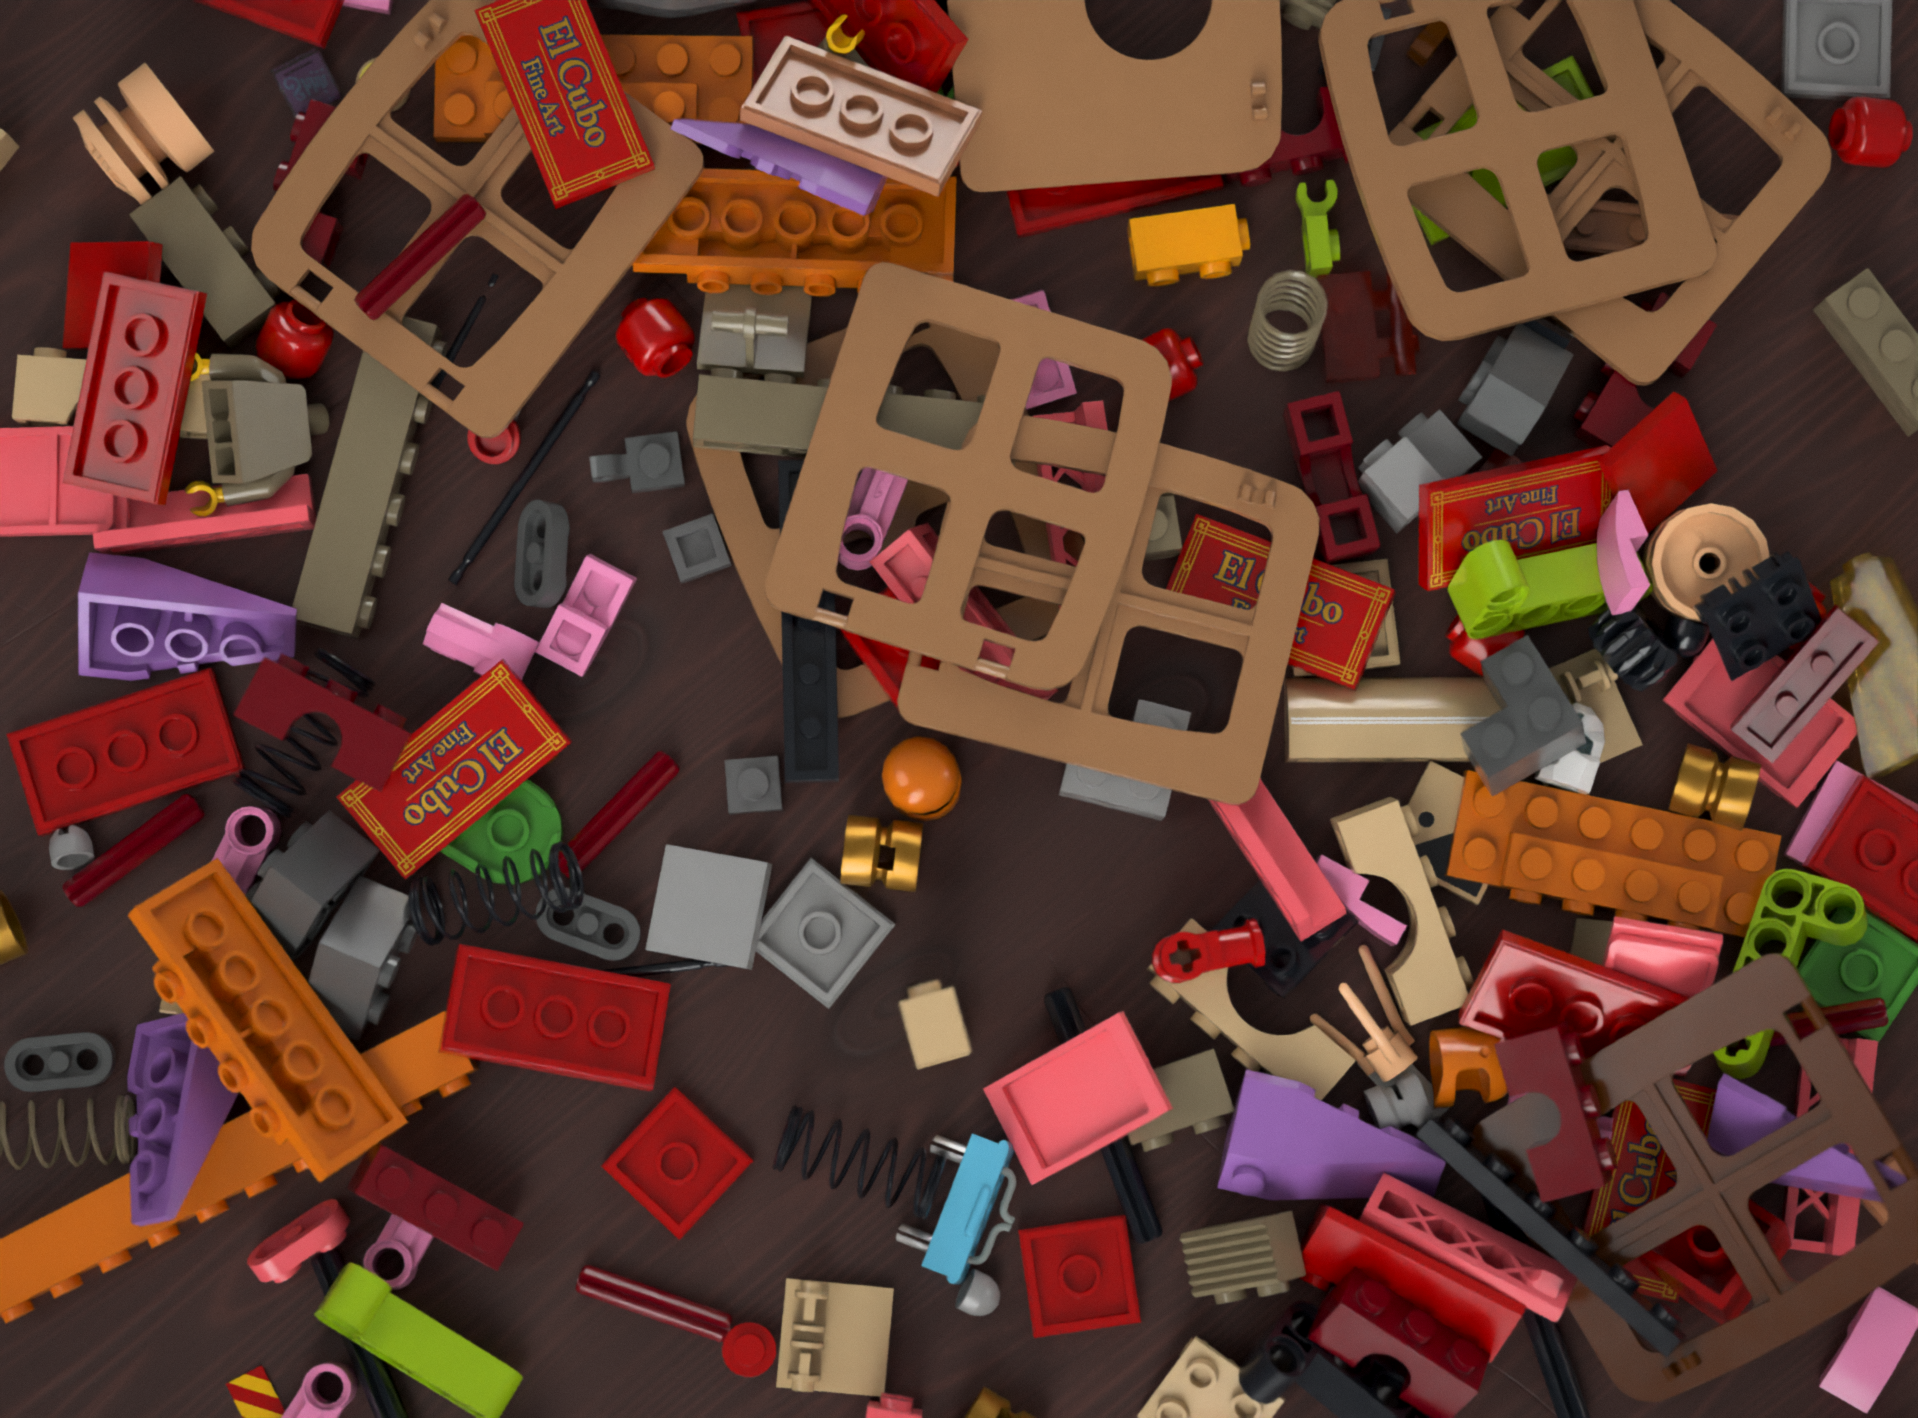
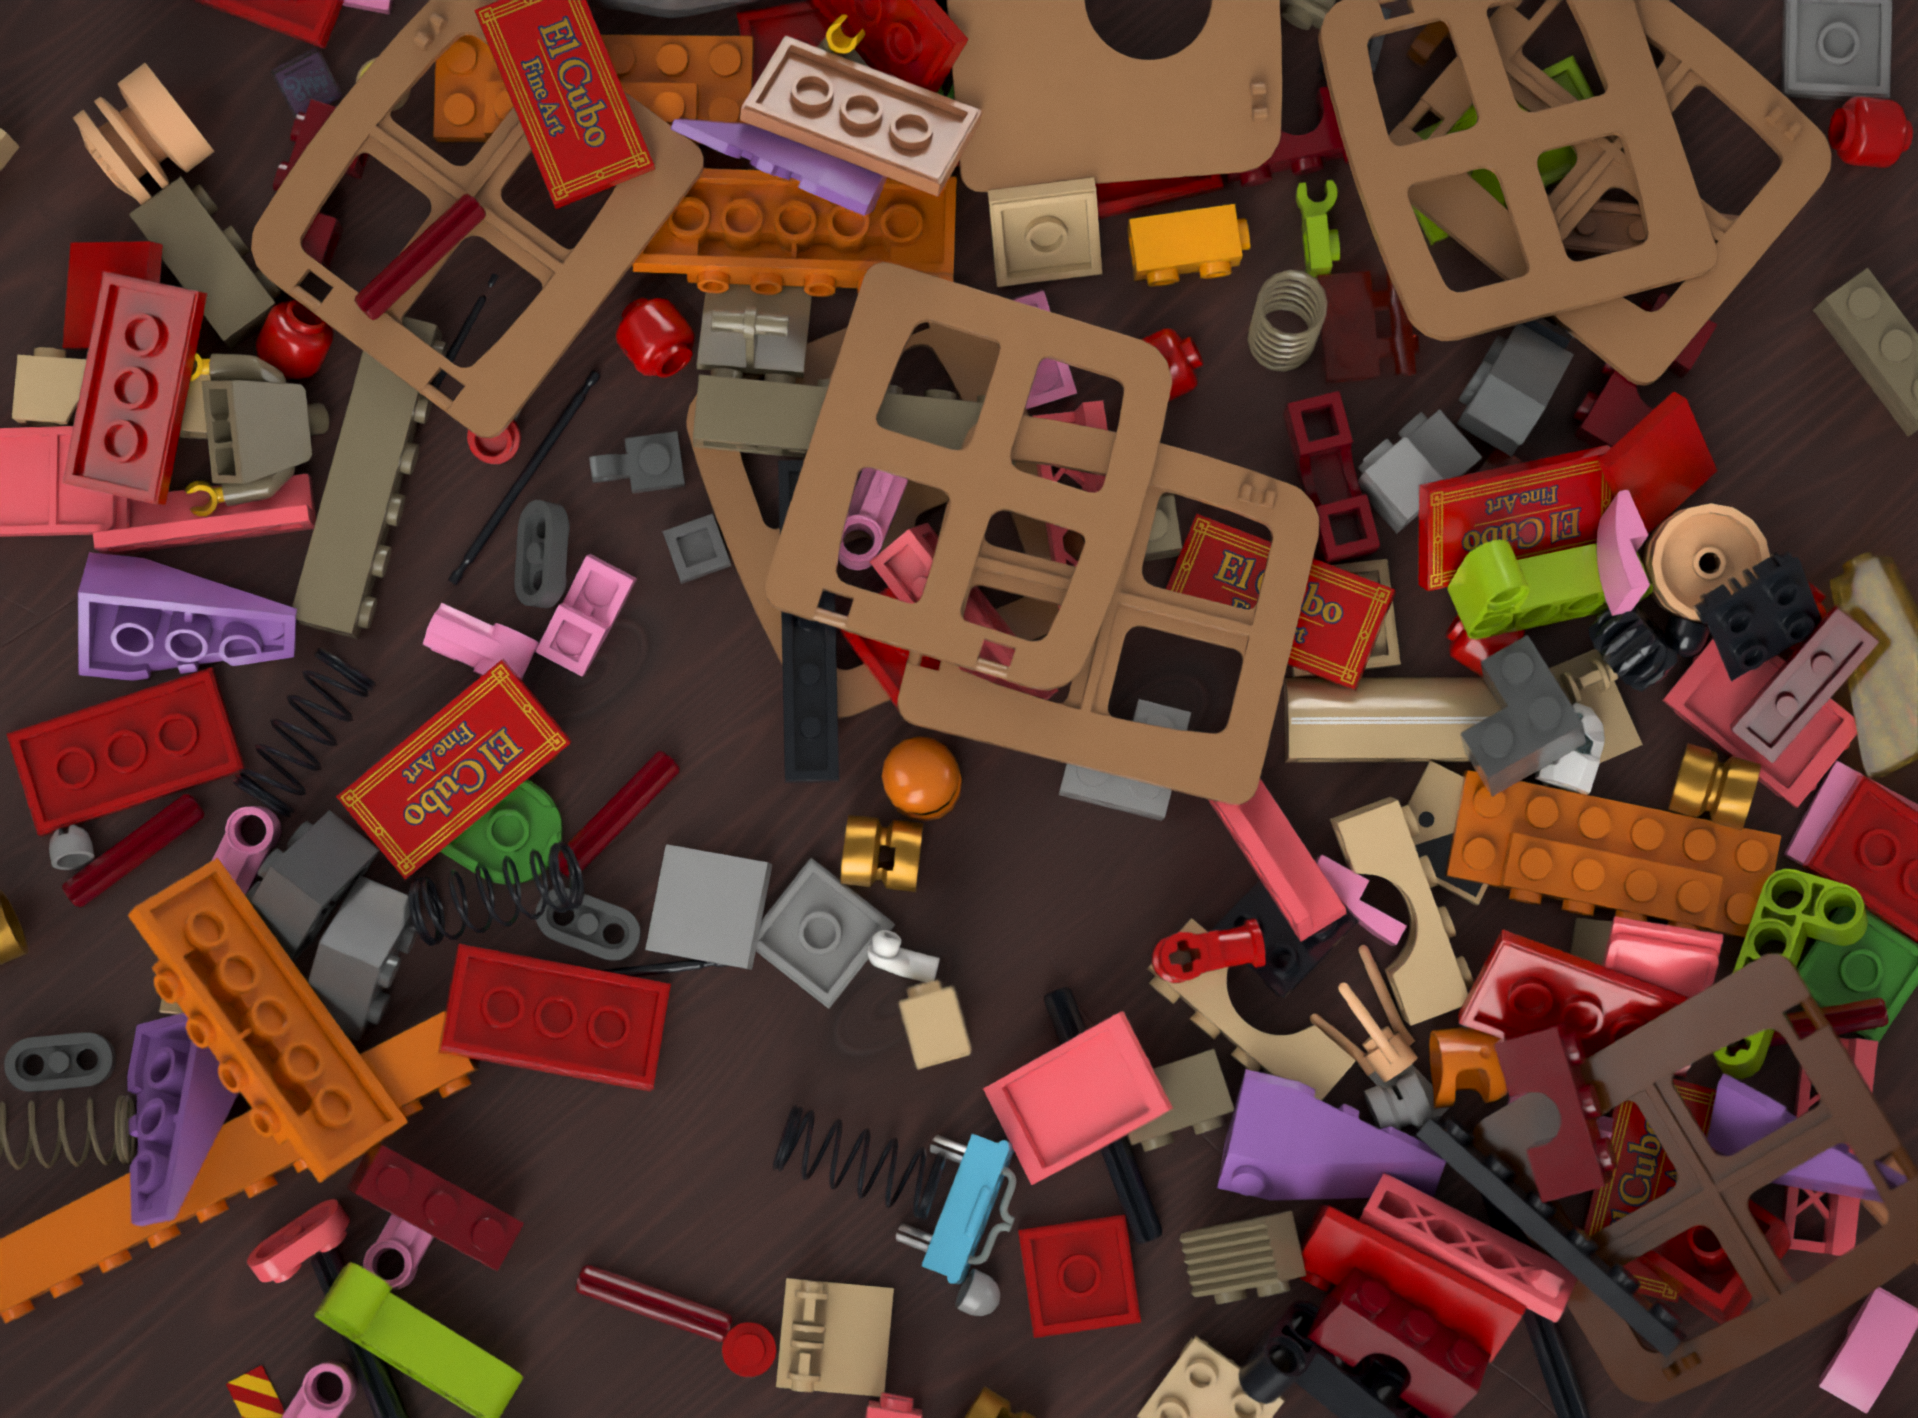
(283, 694): dark red arch -> none
(677, 1163): red tile -> none
(753, 785): flat silver plate -> none
(888, 955): none -> white arm
(1045, 232): none -> tan tile

